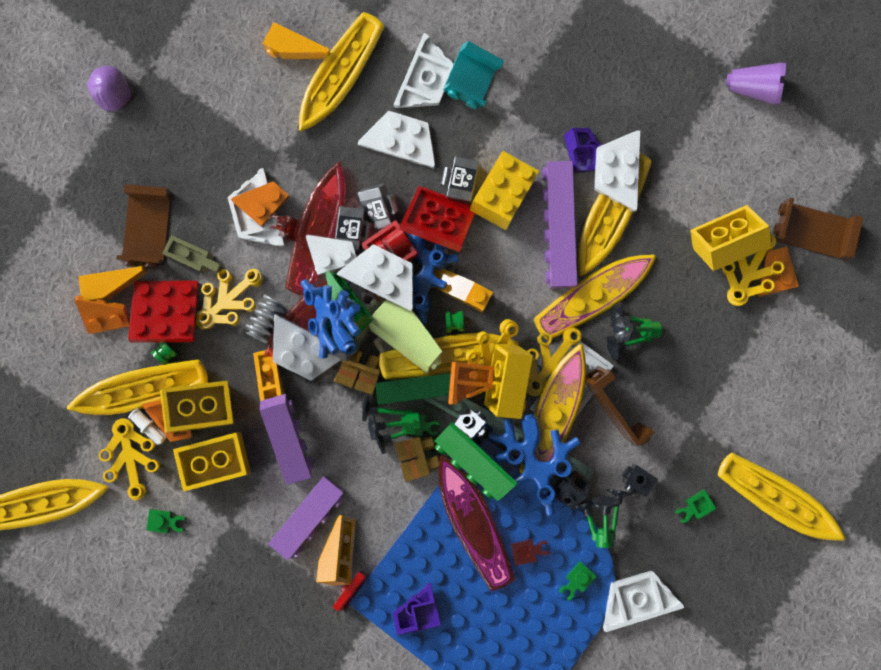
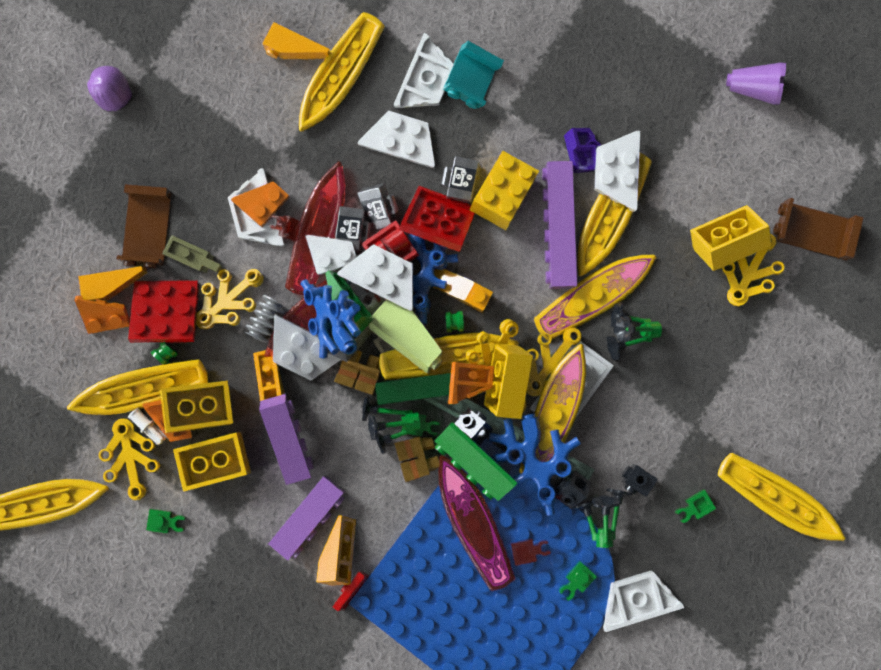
(417, 613): dark purple slope -> none
(596, 381): reddish brown panel -> none
(785, 280): orange wing -> none

